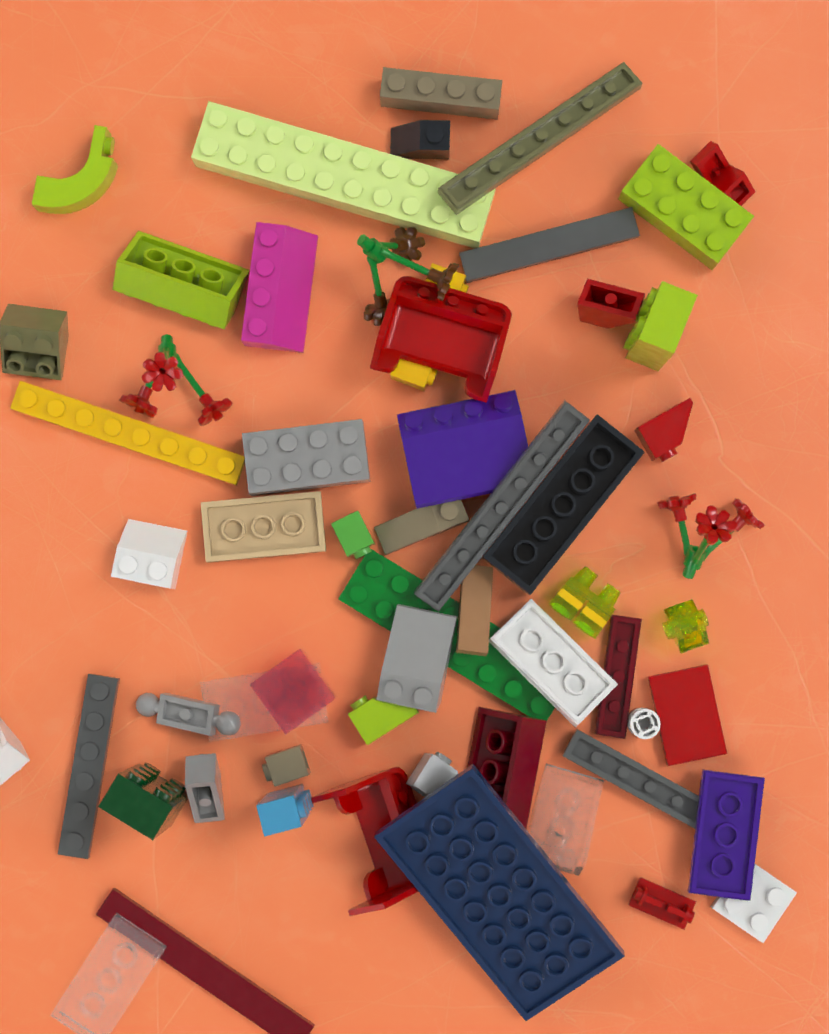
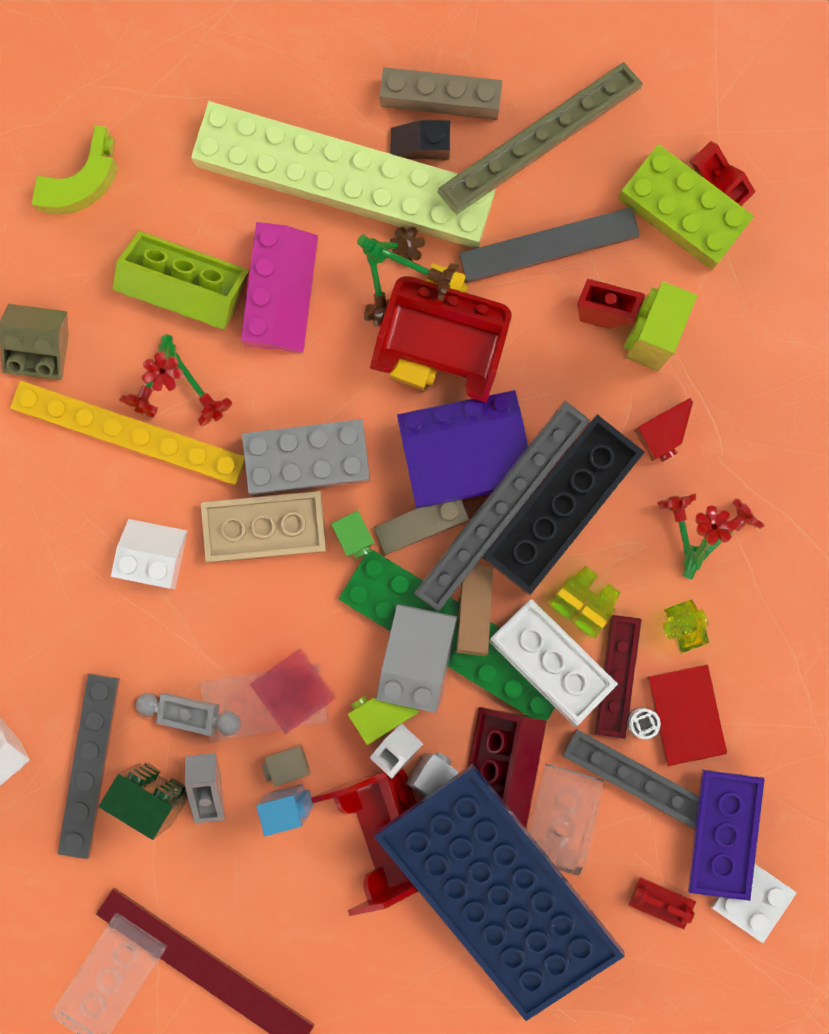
(396, 750): none -> white brick

